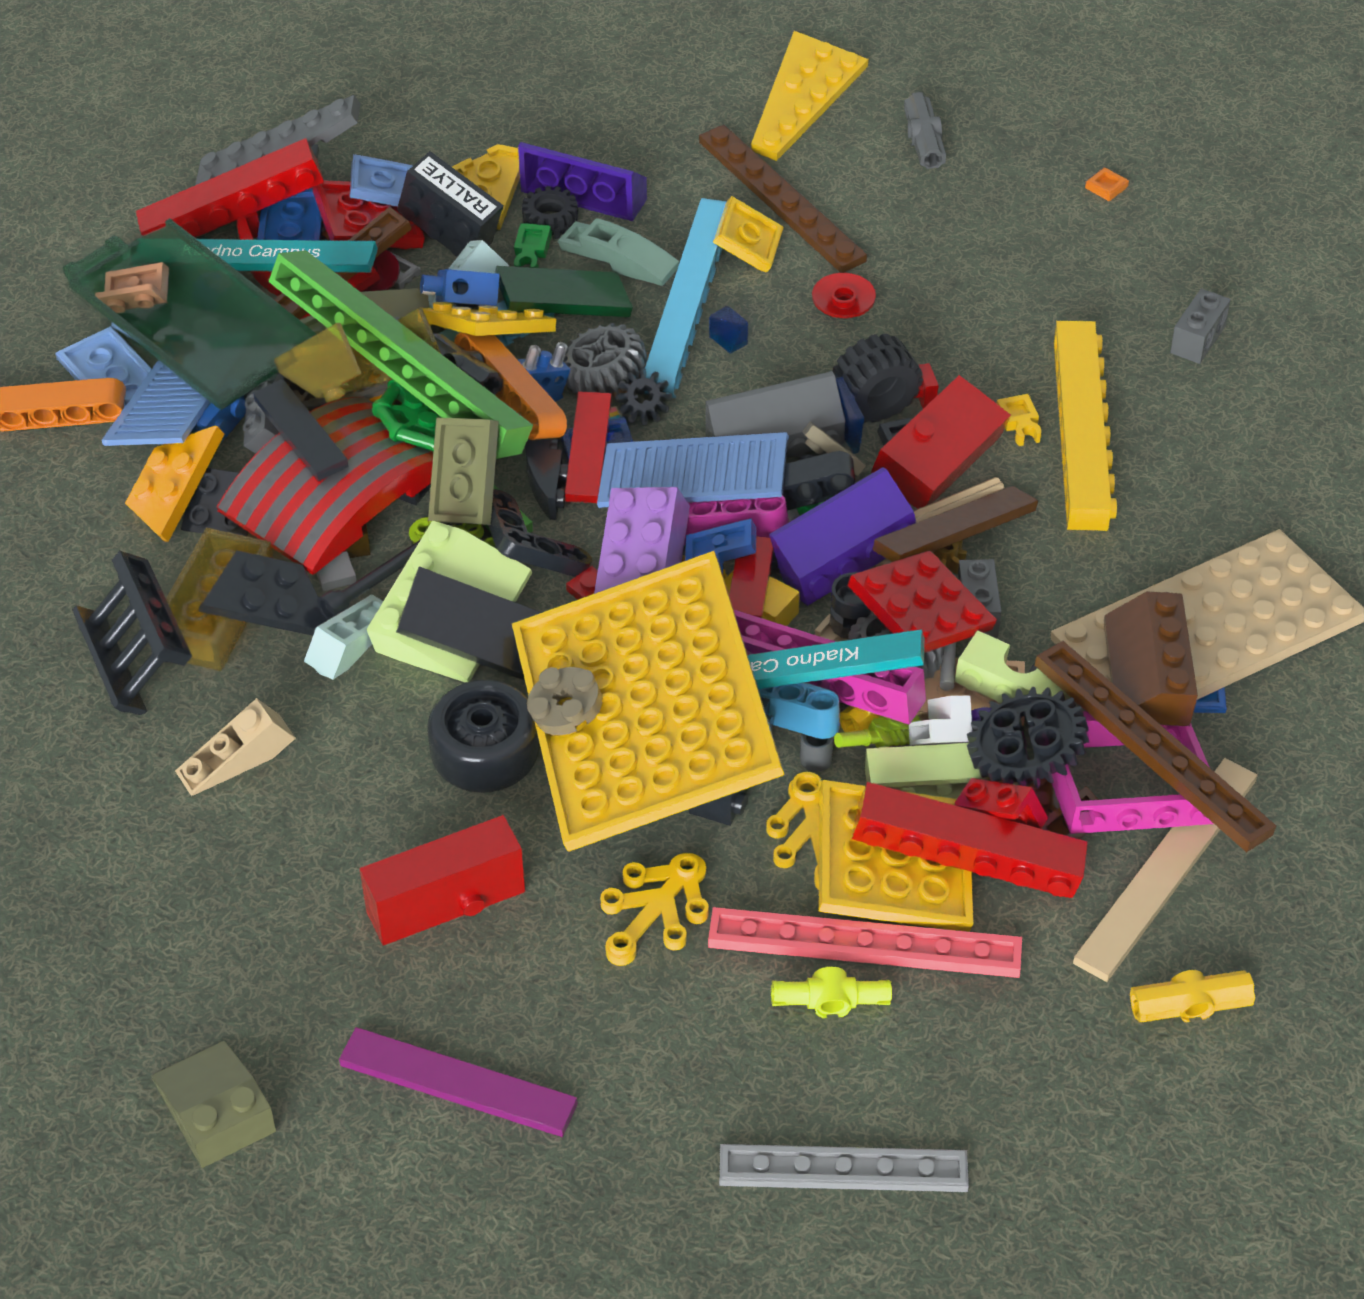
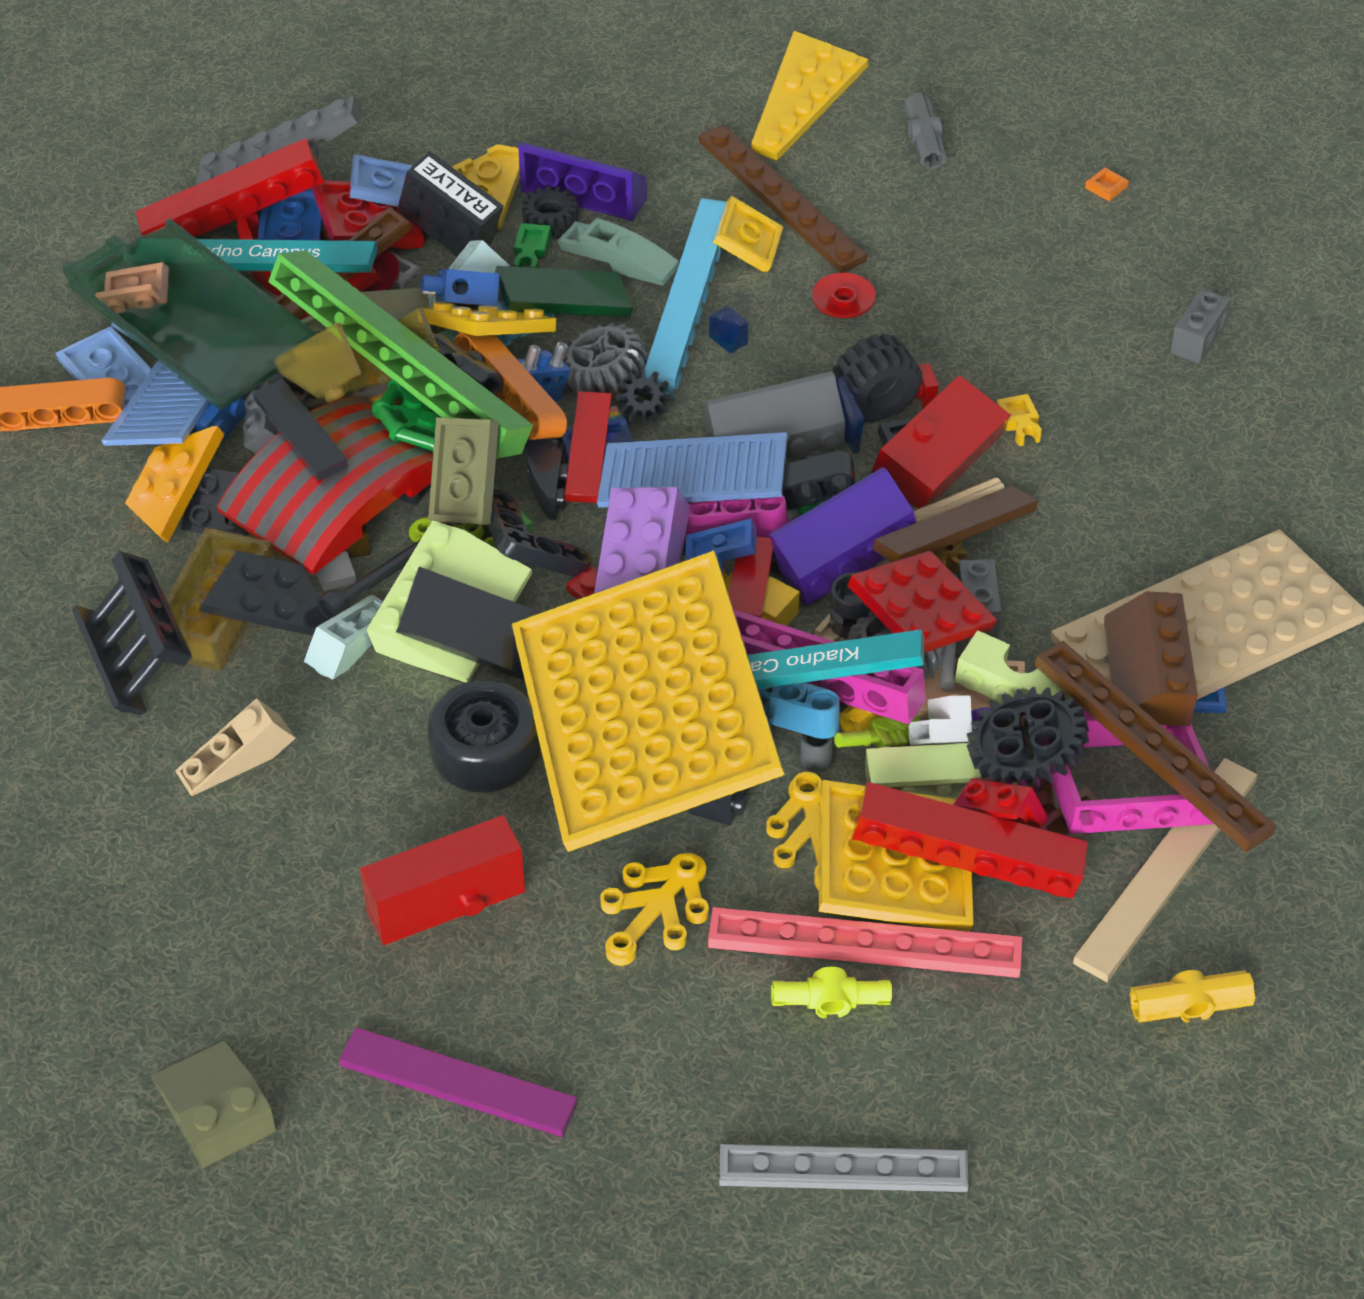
(561, 683): dark tan plate -> none
(820, 442): dark tan plate -> none
(1082, 426): yellow brick -> none

